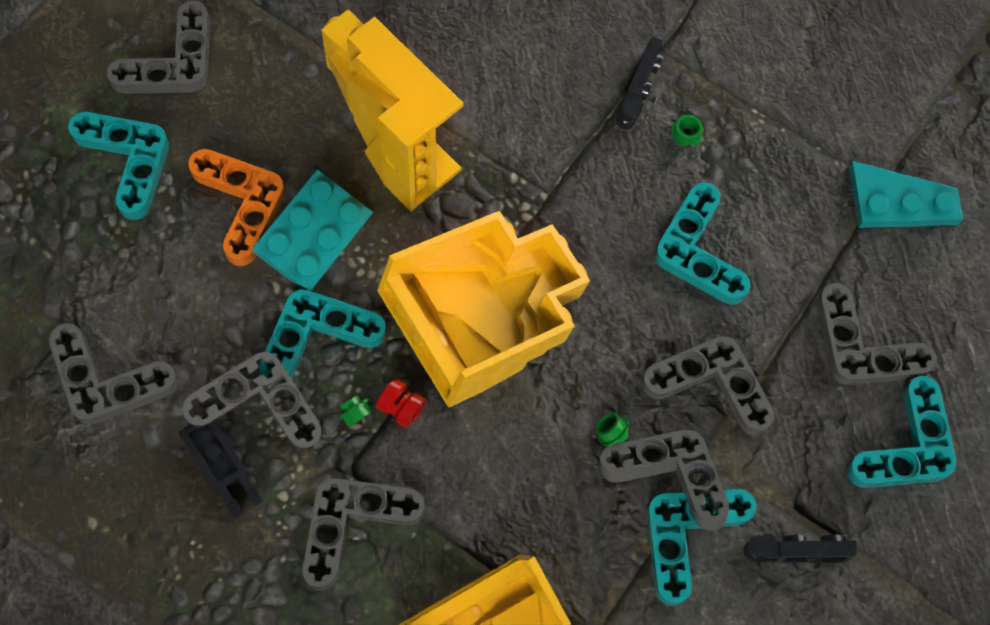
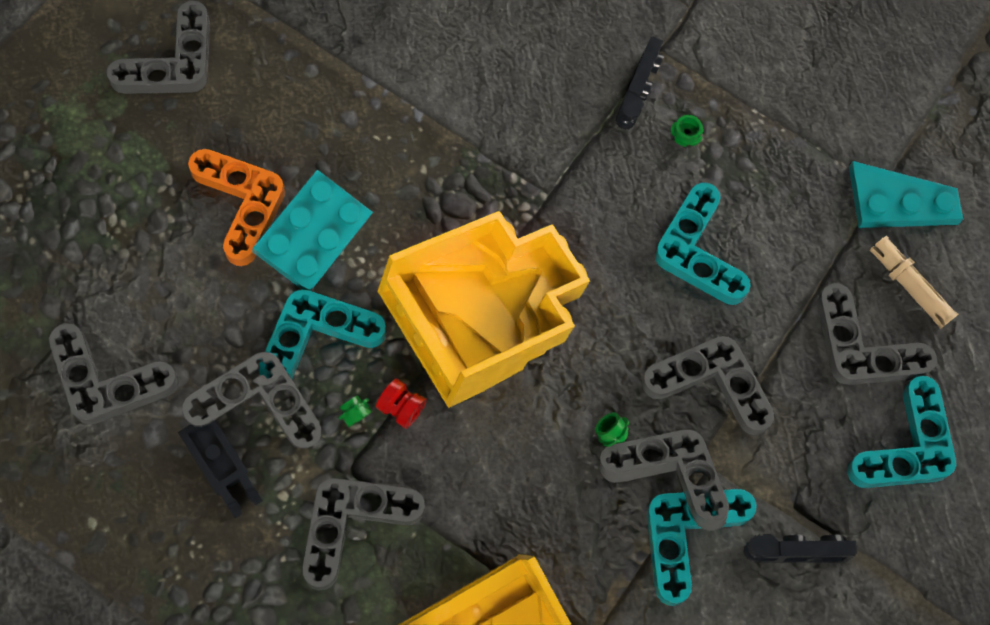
(138, 154): teal beam -> none
(393, 105): yellow panel -> none
(916, 285): none -> tan pin

